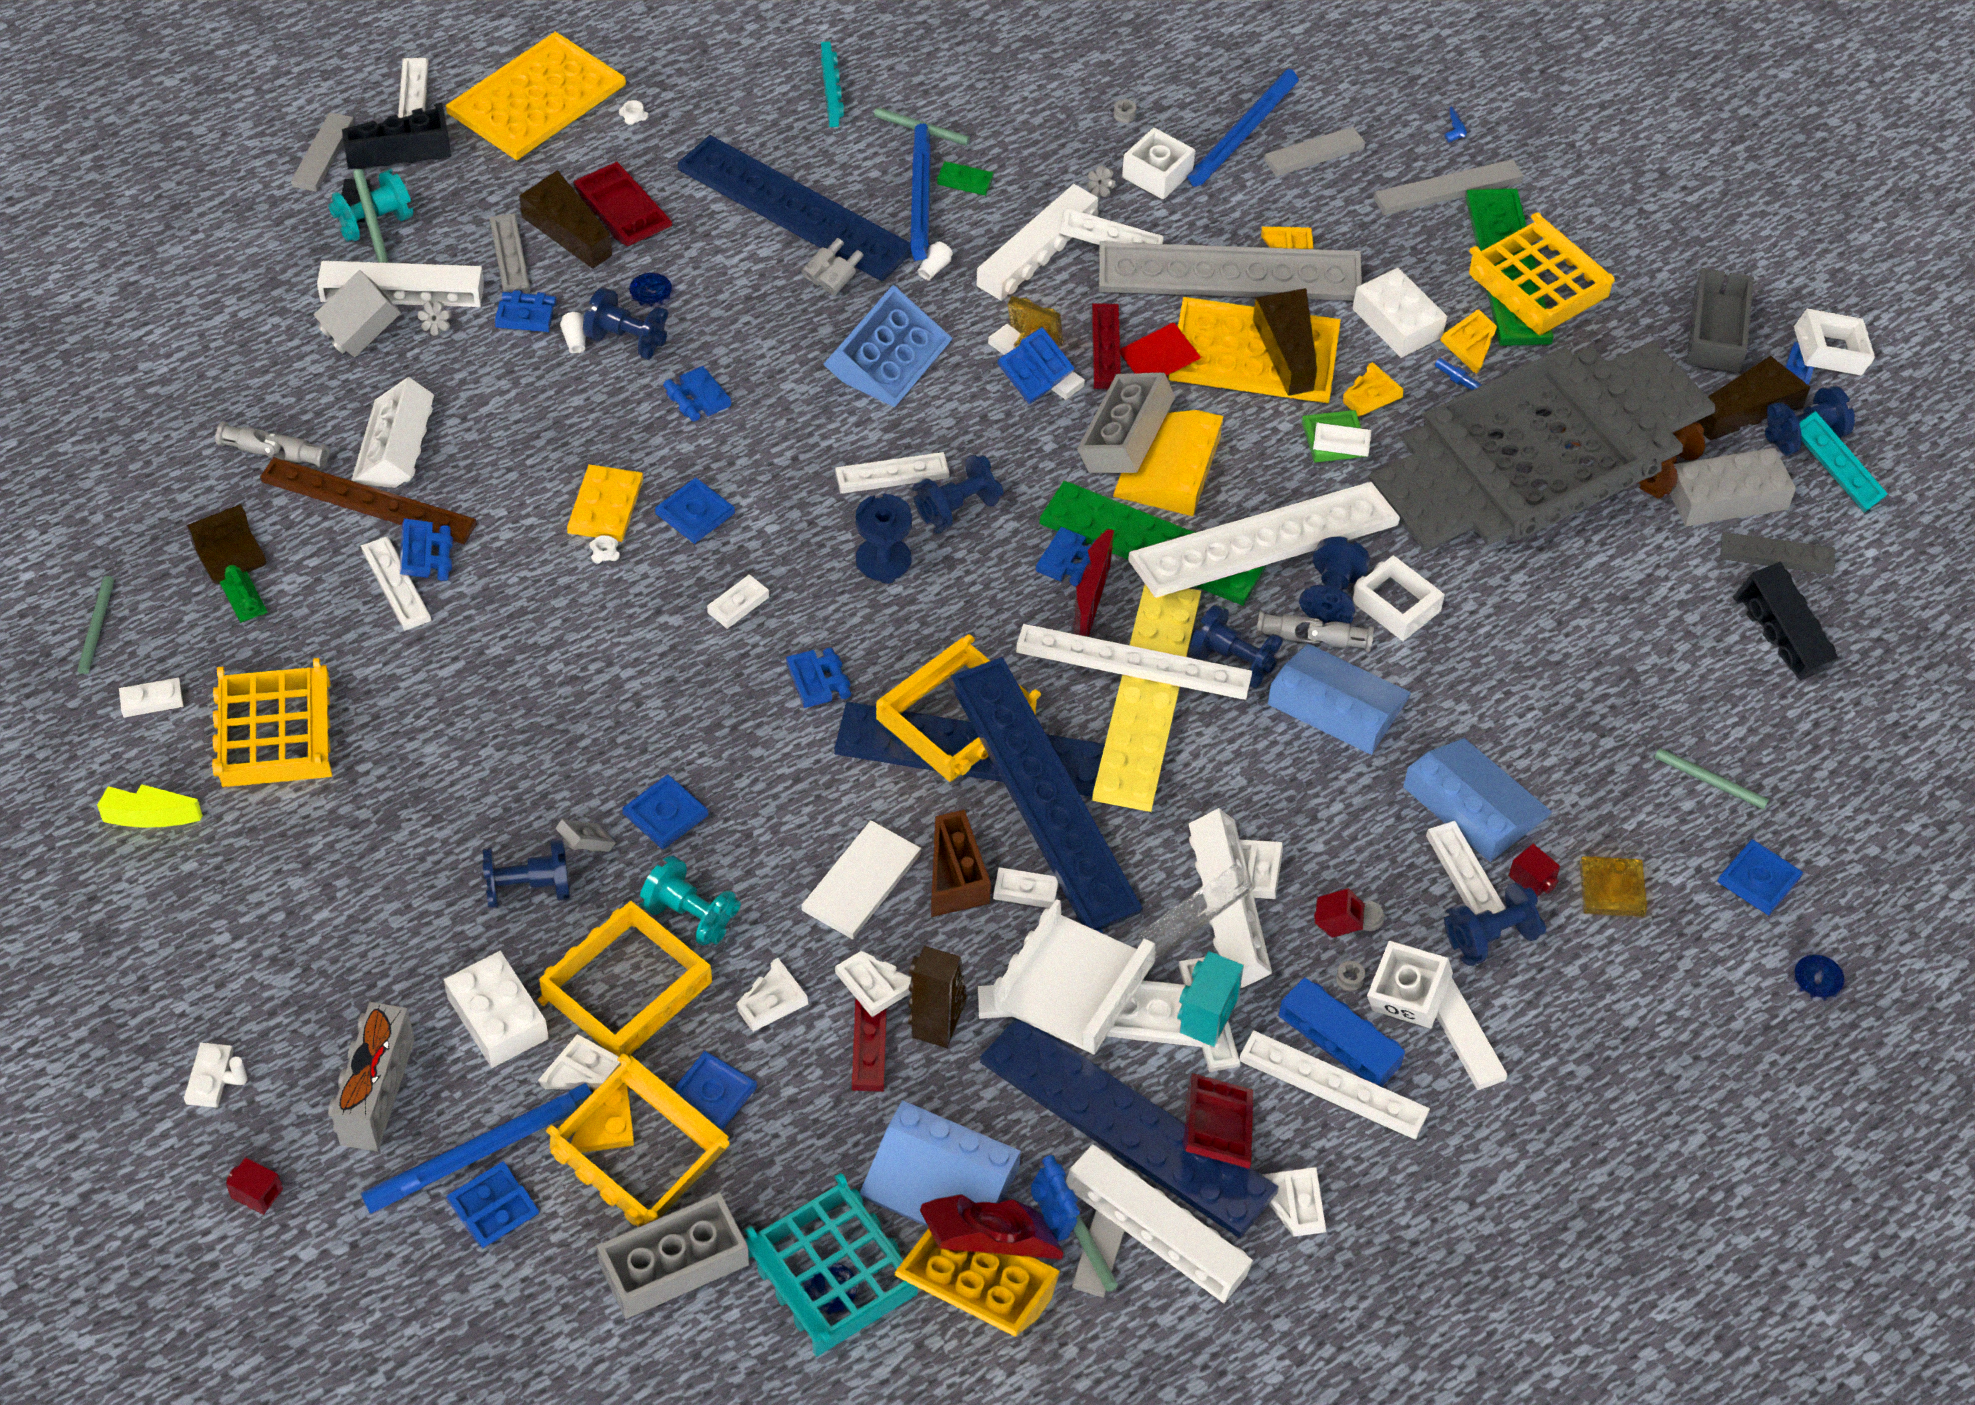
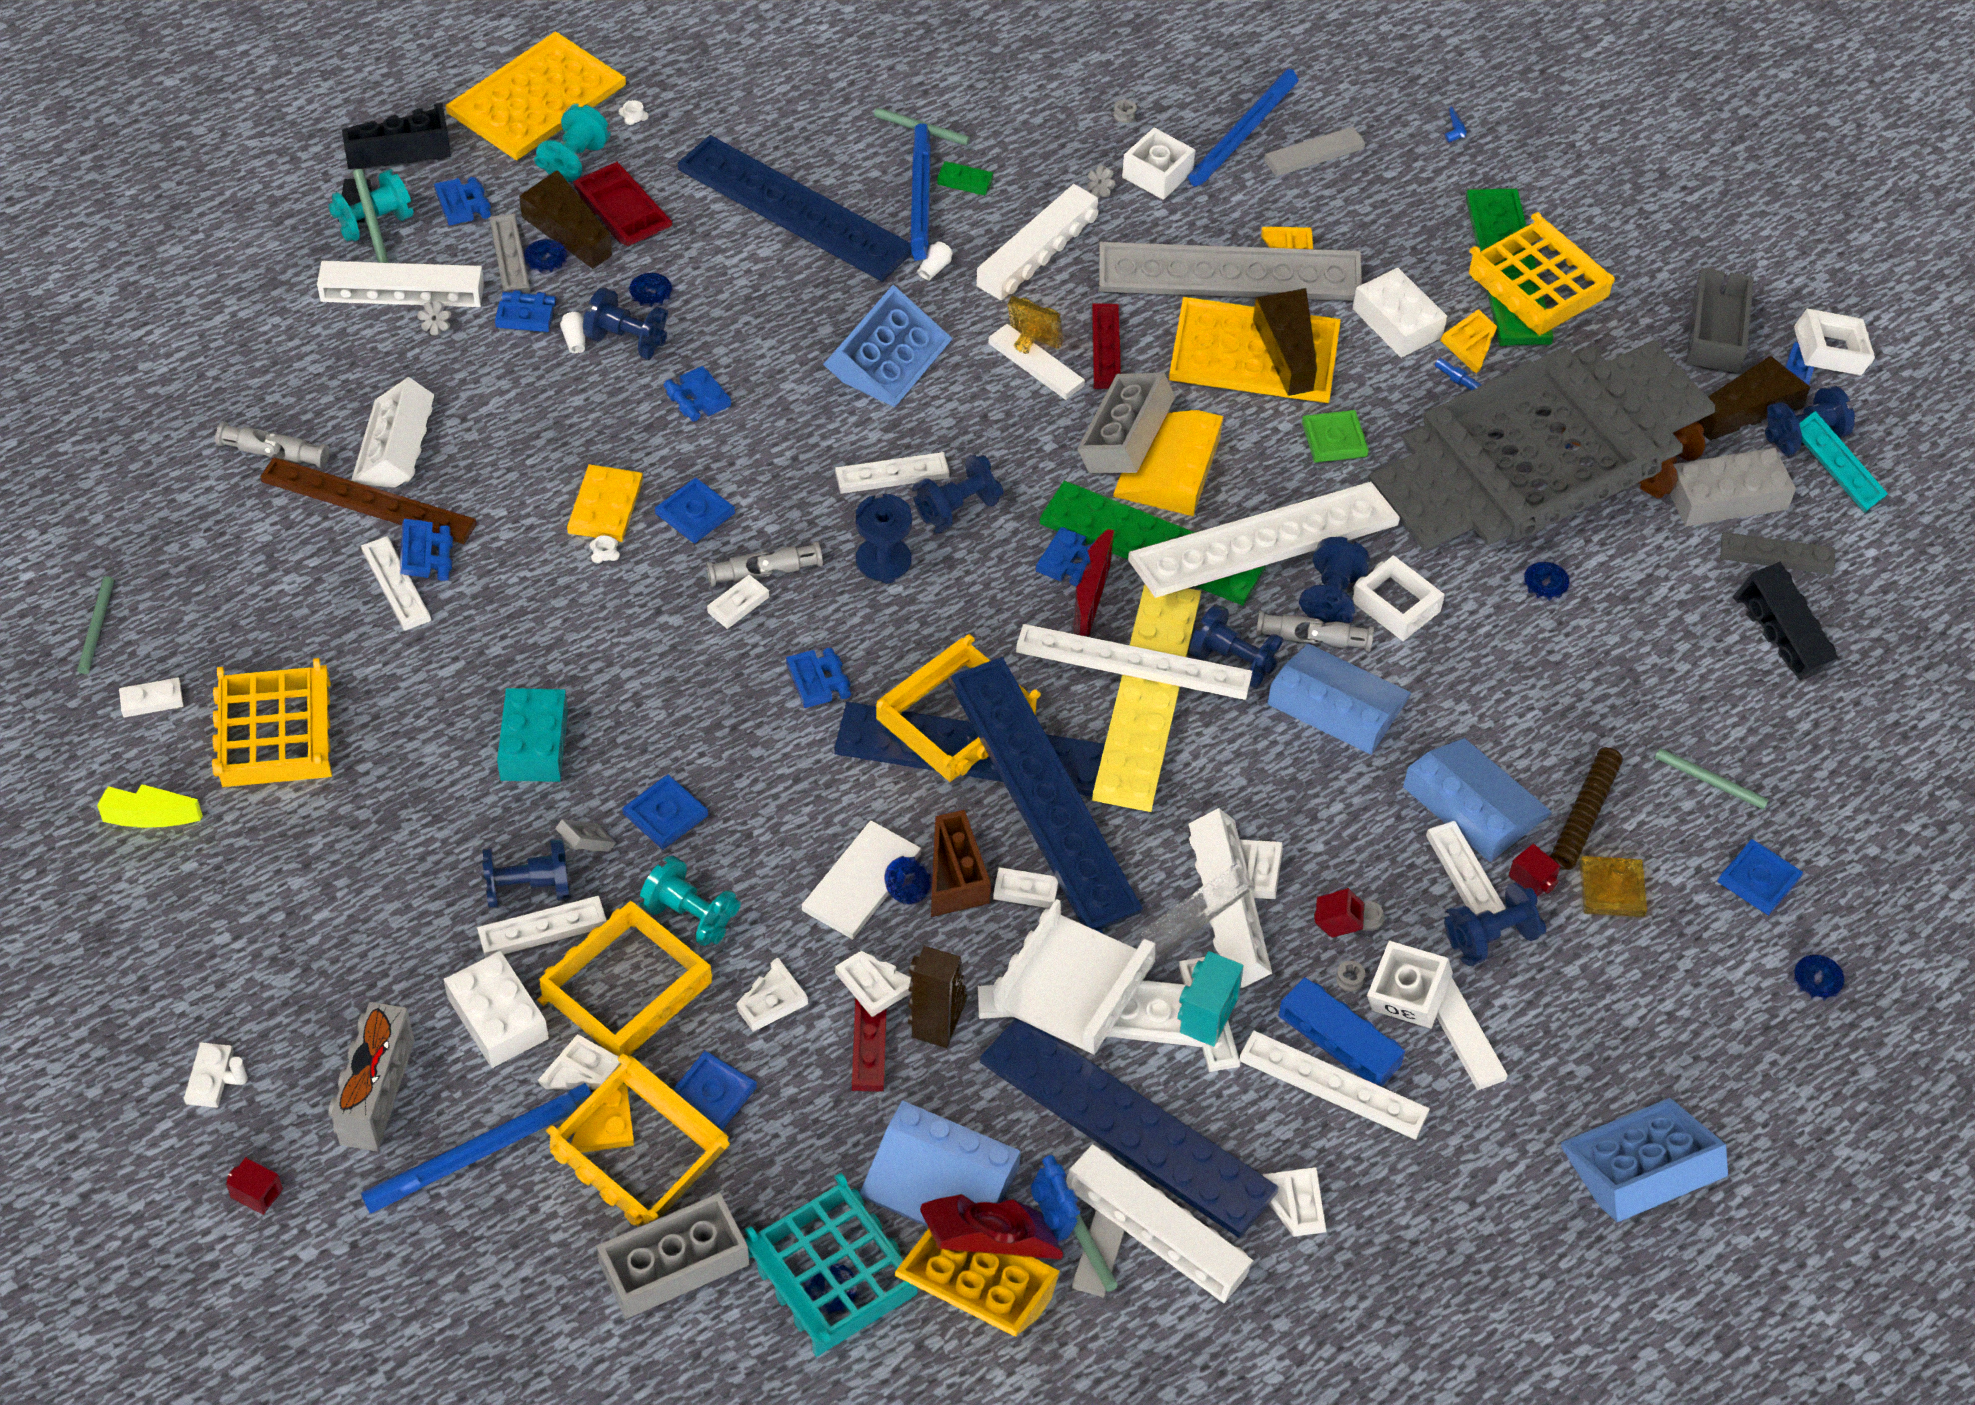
(226, 541): dark brown bracket -> none
(242, 594): green hinge -> none
(322, 152): light grey tile -> none
(356, 314): light grey brick -> none
(413, 85): white tile -> none
(454, 200): none -> blue plate
(492, 1205): blue slope -> none
(532, 735): none -> teal brick
(538, 249): none -> clear blue gear
(542, 927): none -> white plate
(583, 130): none -> teal piece
(784, 560): none -> light grey piece
(830, 78): teal plate -> none
(830, 271): light grey piece -> none
(895, 878): none -> clear blue gear
(1035, 365): blue slope -> none
(1098, 230): white tile -> none
(1160, 352): red sticker -> none
(1219, 1120): dark red slope -> none
(1342, 439): white tile -> none
(1371, 391): yellow wing -> none
(1447, 187): light grey tile -> none
(1539, 572): none -> clear blue gear
(1587, 808): none -> dark brown piece
(1646, 1159): none -> medium blue slope

